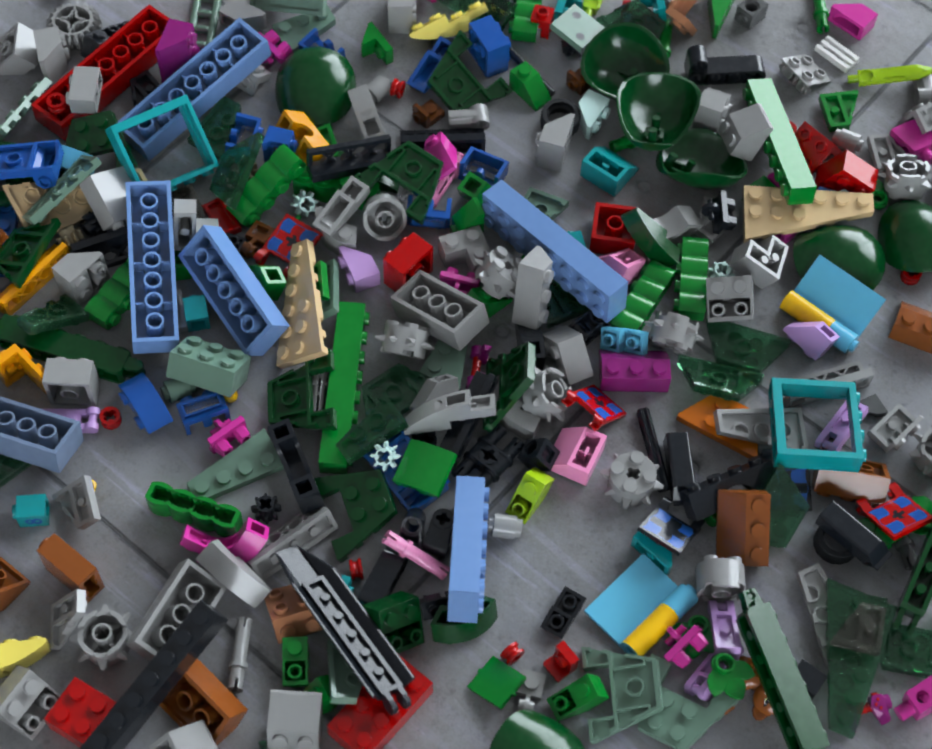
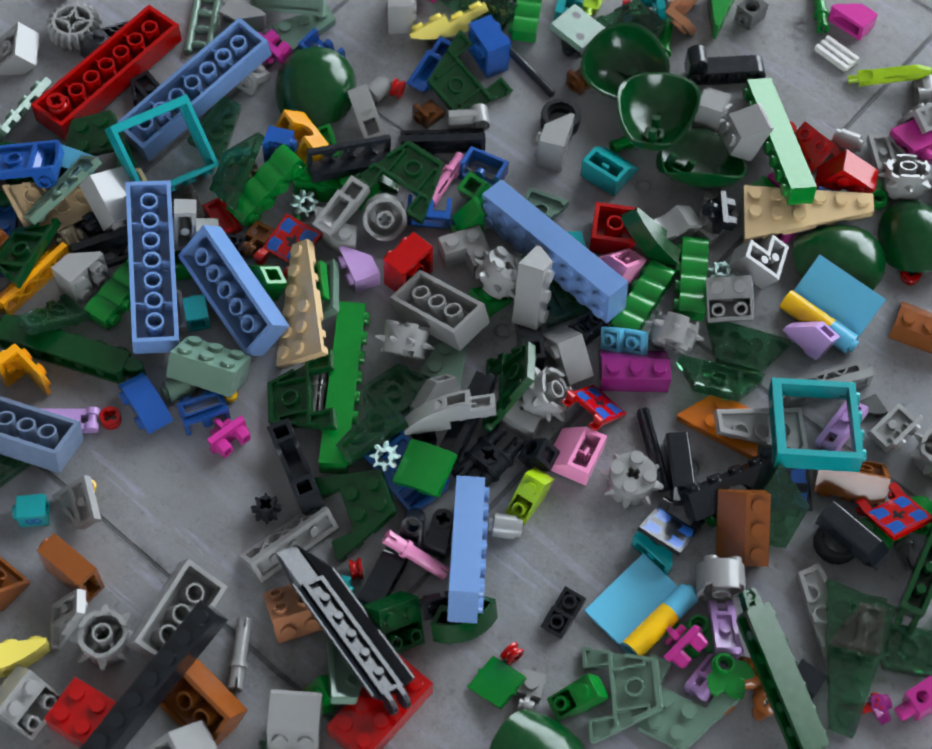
(51, 52): light grey slope -> none
(71, 382): light grey brick -> none
(84, 90): light grey brick -> none
(175, 47): magenta slope -> none
(194, 510): green brick -> none
(233, 573): light grey slope -> none
(240, 467): sand green wing -> none
(244, 128): blue window -> none
(244, 543): dark pink arch -> none
(295, 661): green slope -> none
(375, 42): green slope -> none
(444, 150): dark pink slope -> none
(461, 283): dark pink hips -> none
(480, 356): magenta piece -> none
(529, 86): green slope -> none
(544, 16): red bracket -> none
(562, 662): red bracket -> none
(593, 110): light aqua slope -> none
(802, 72): light grey hinge -> none
(838, 109): green wing -> none

